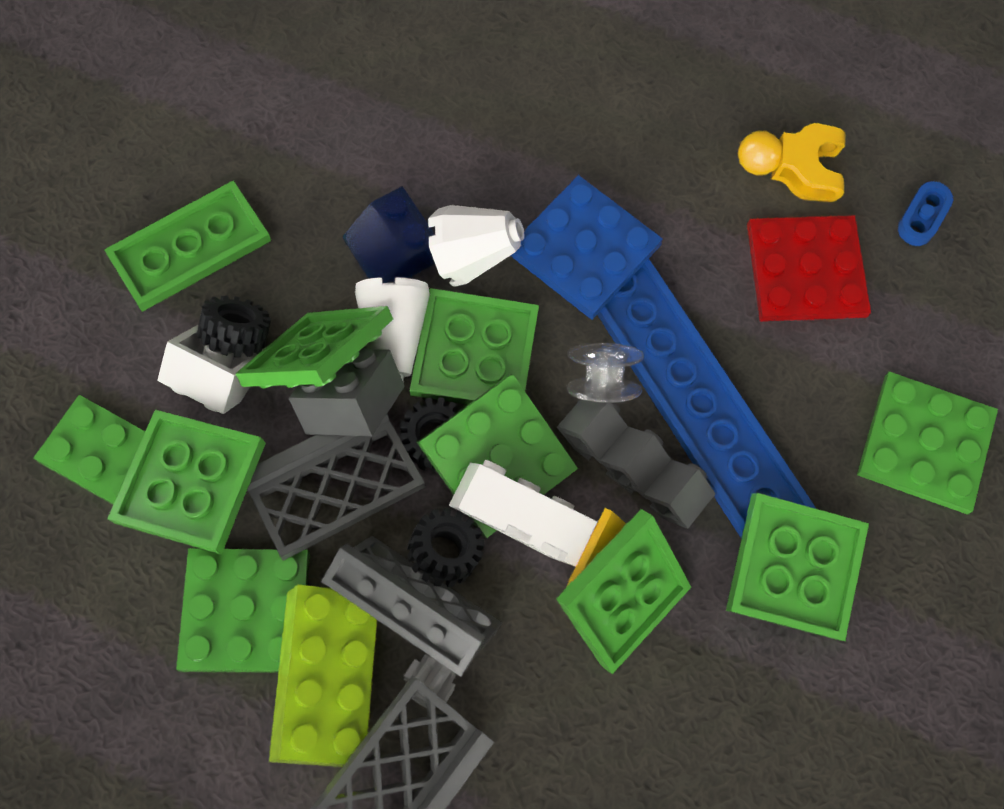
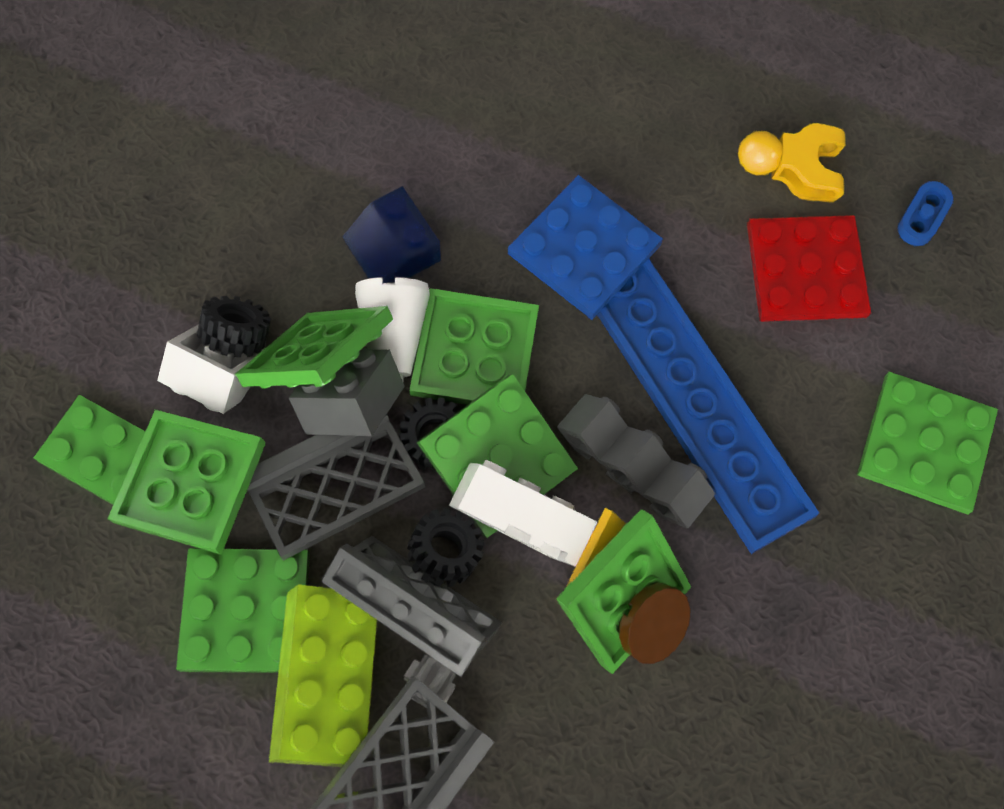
(187, 245): bright green plate -> none
(472, 240): white cone -> none
(604, 372): clear piece -> none
(655, 623): none -> reddish brown tile
(797, 566): bright green plate -> none

